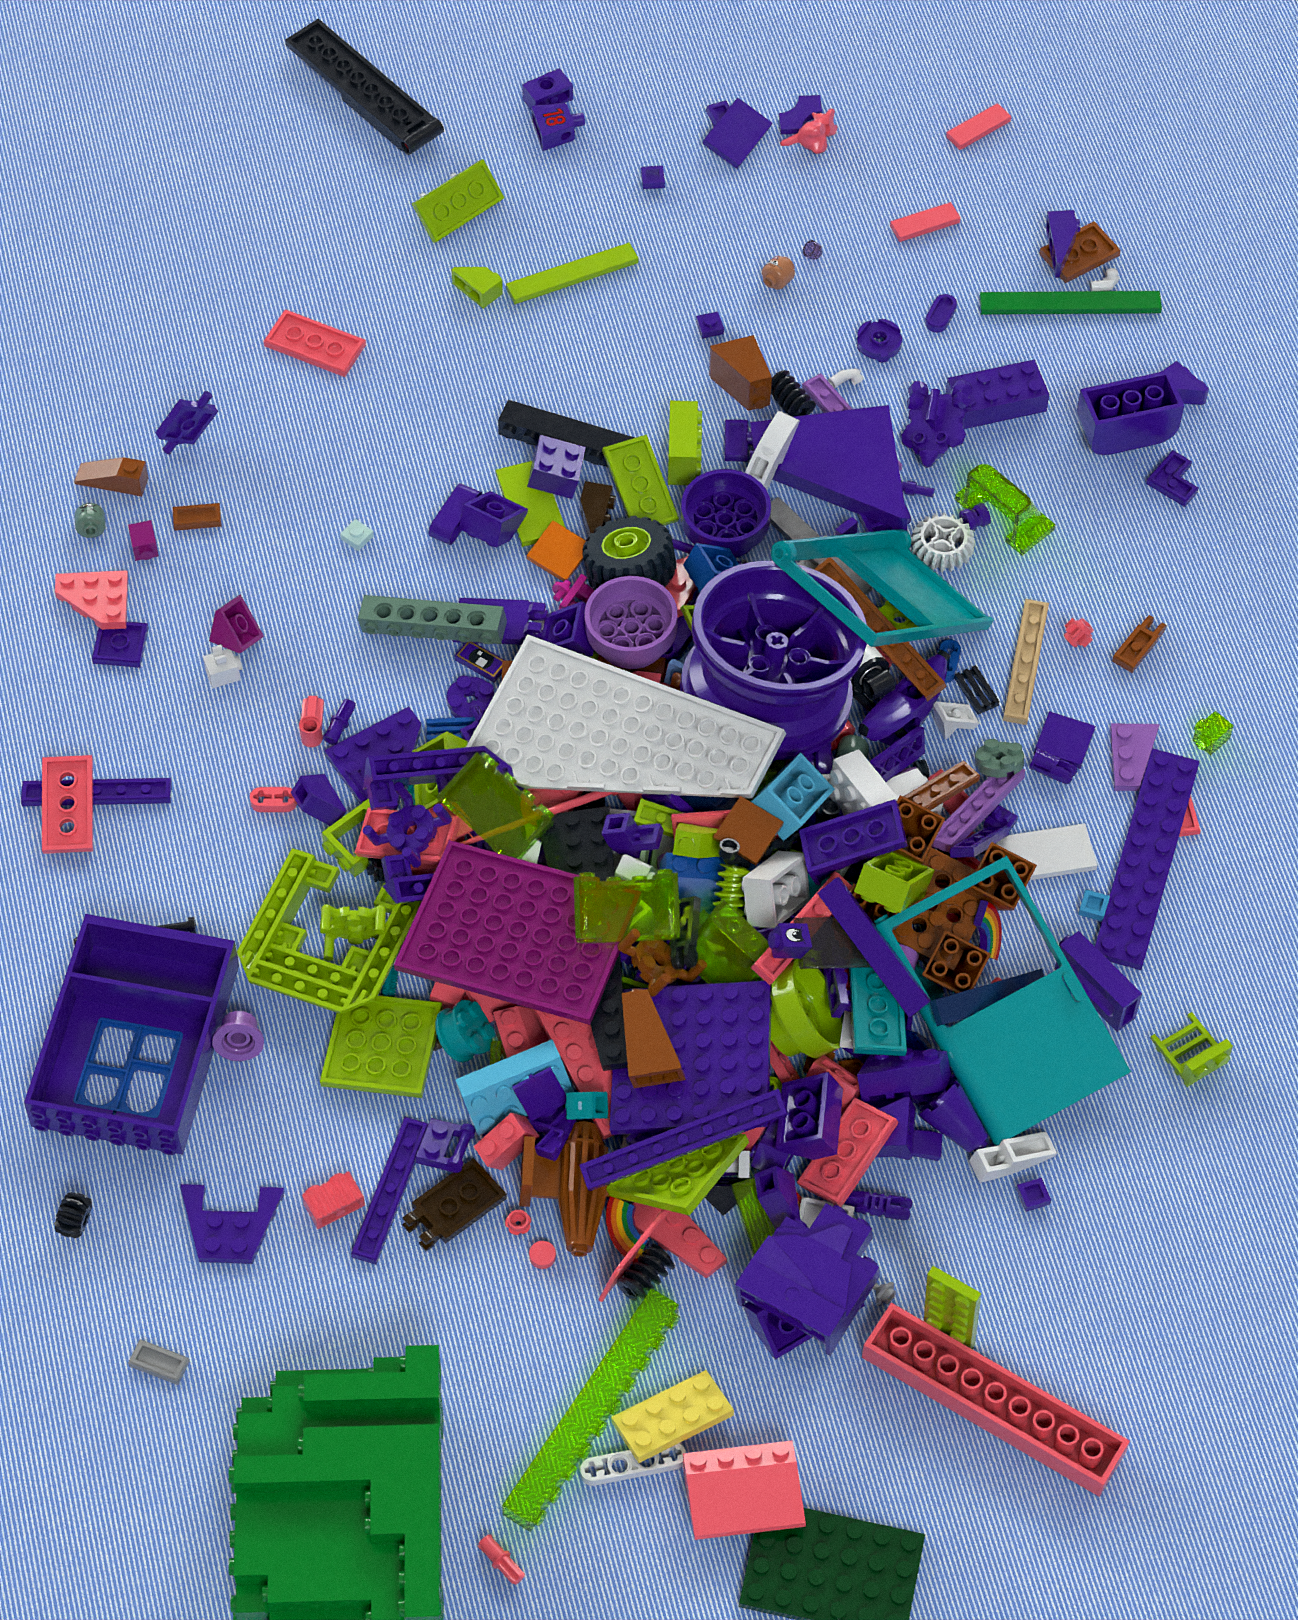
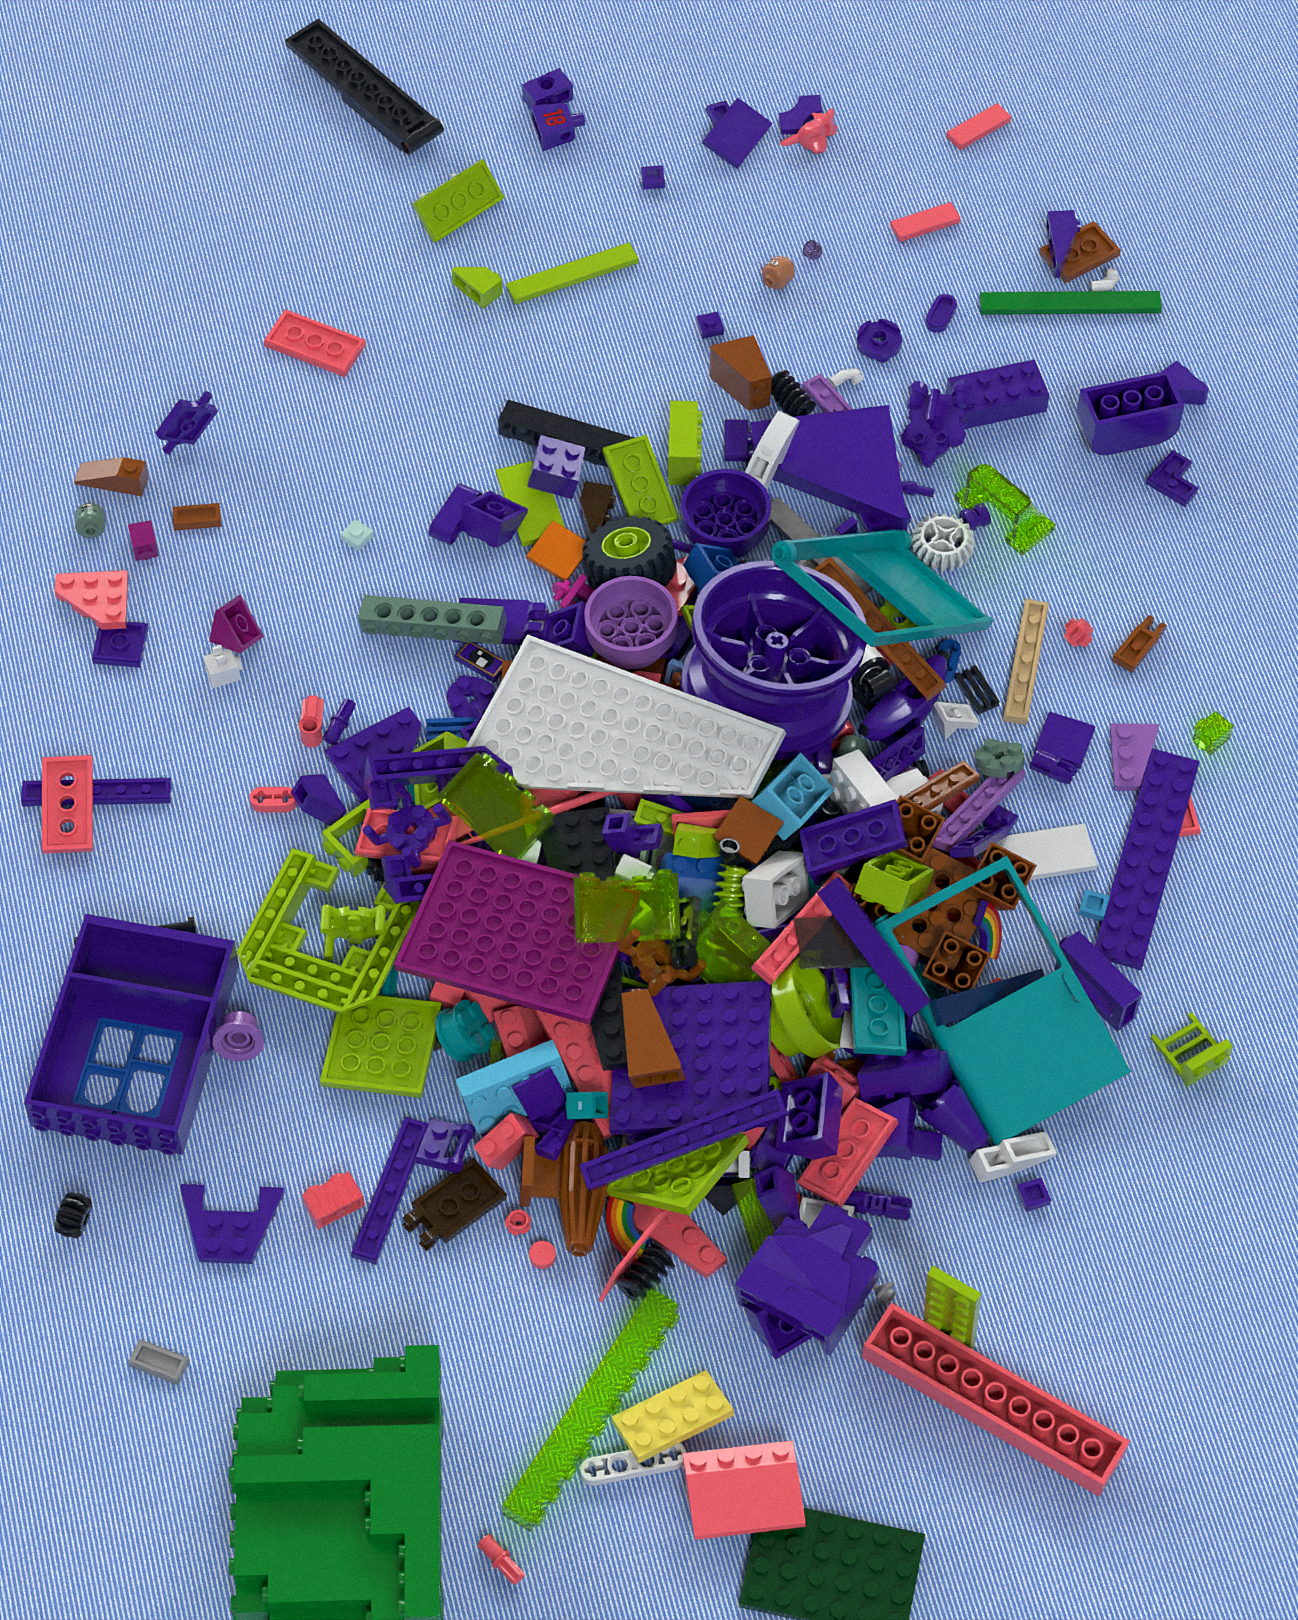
(790, 940): dark purple brick -> none

